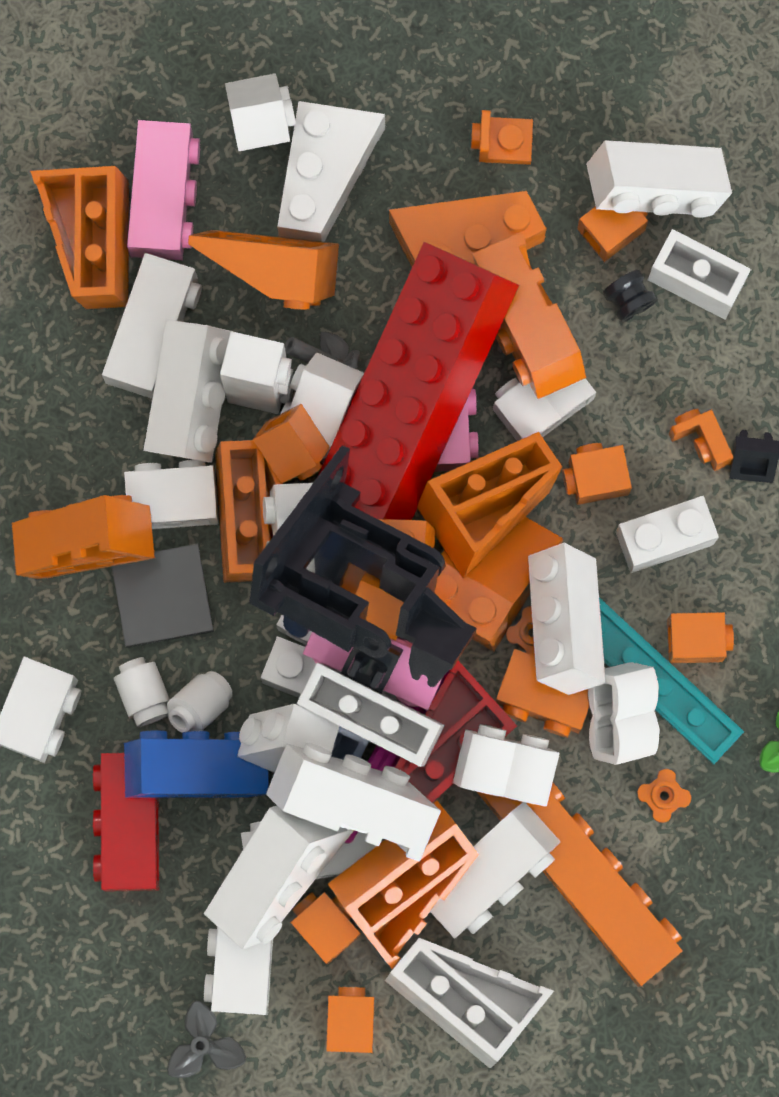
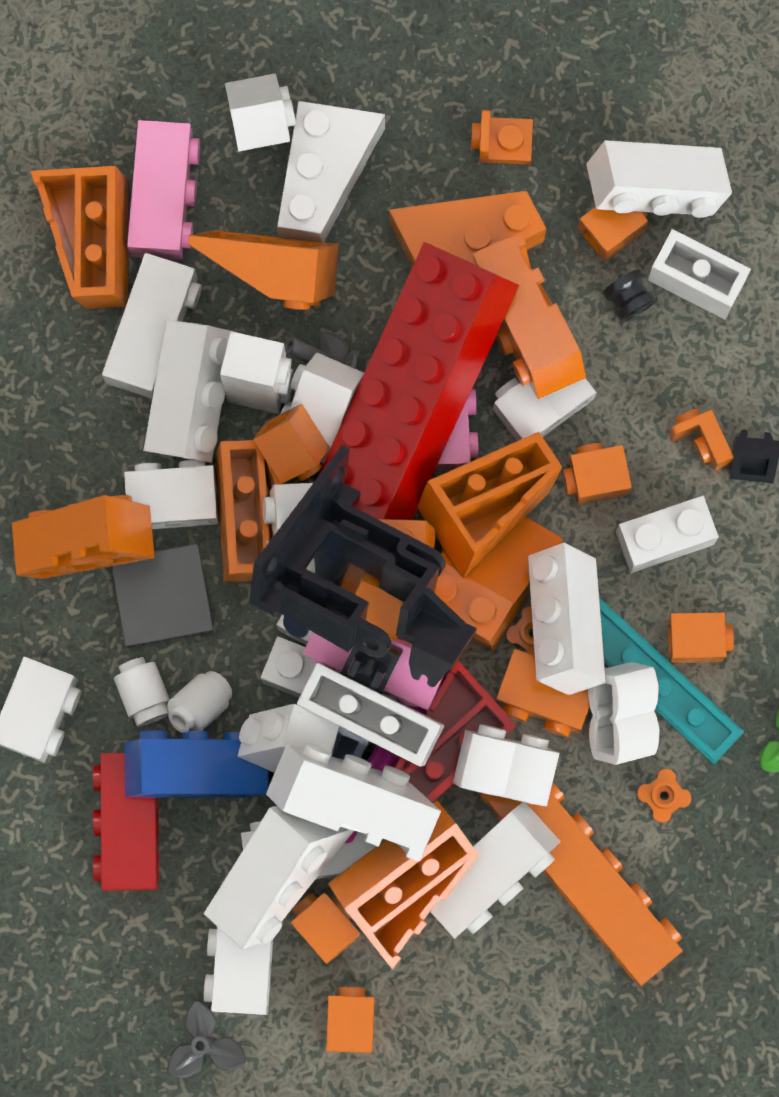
(467, 999): white wedge -> none

